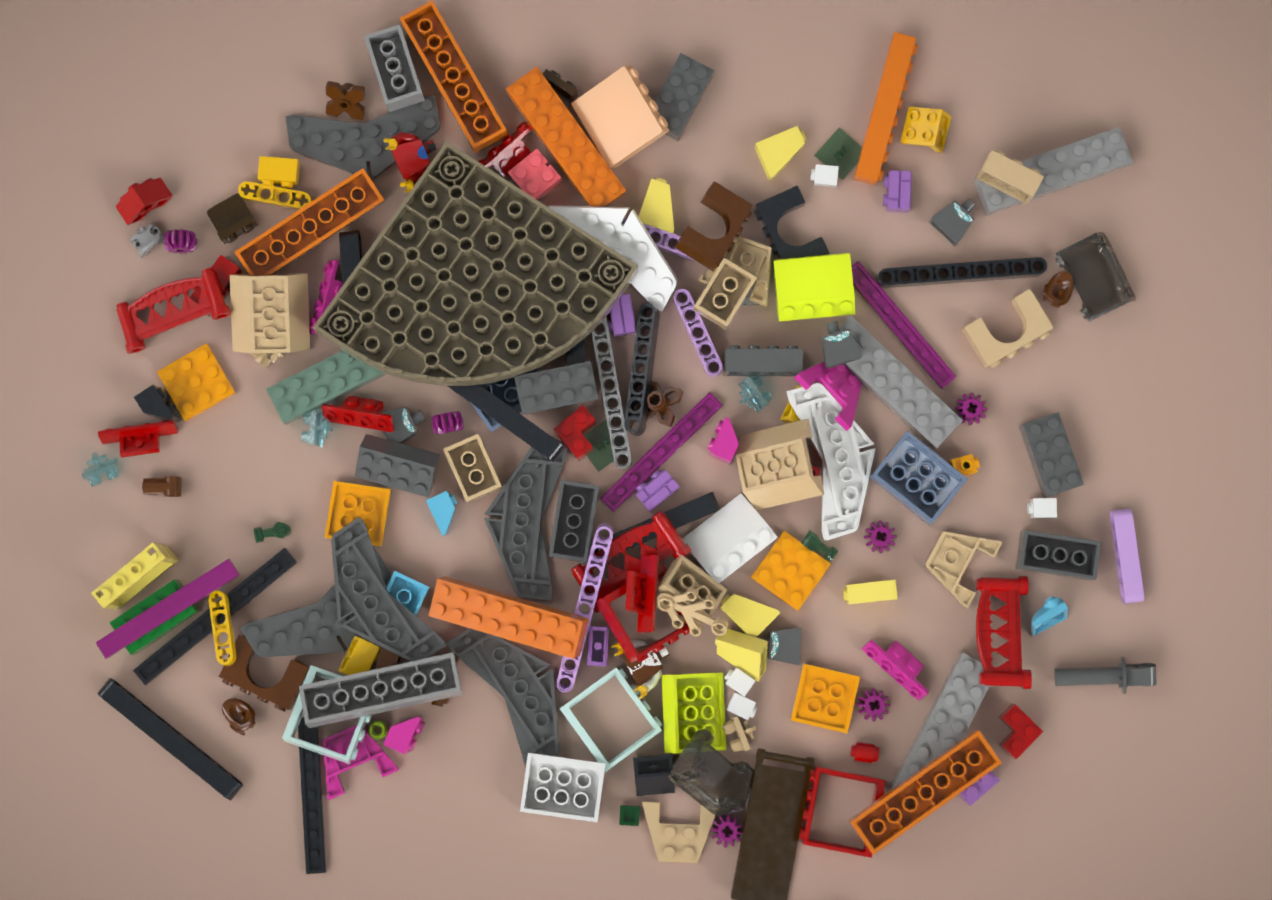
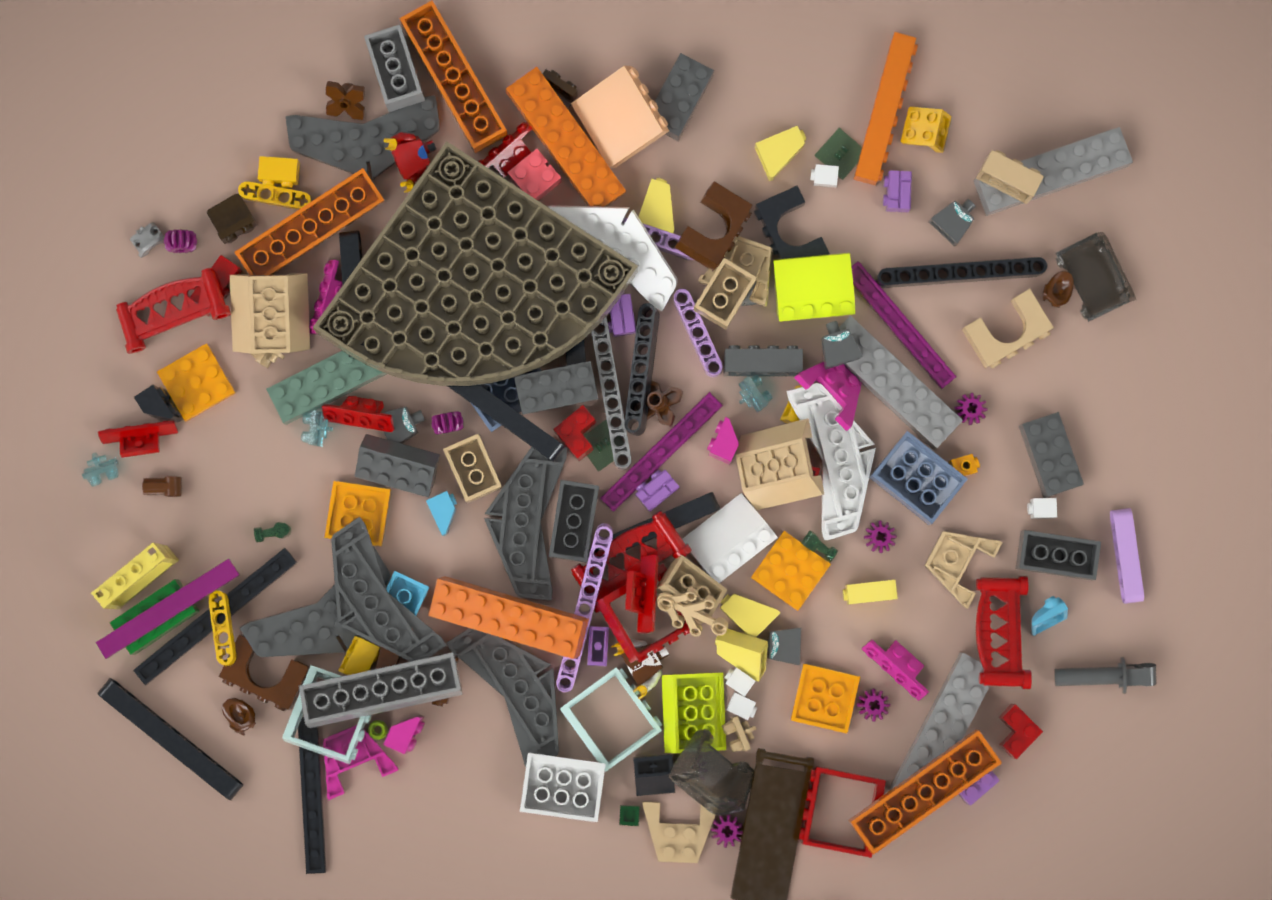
(142, 199): red brick -> none
(864, 752): red brick -> none

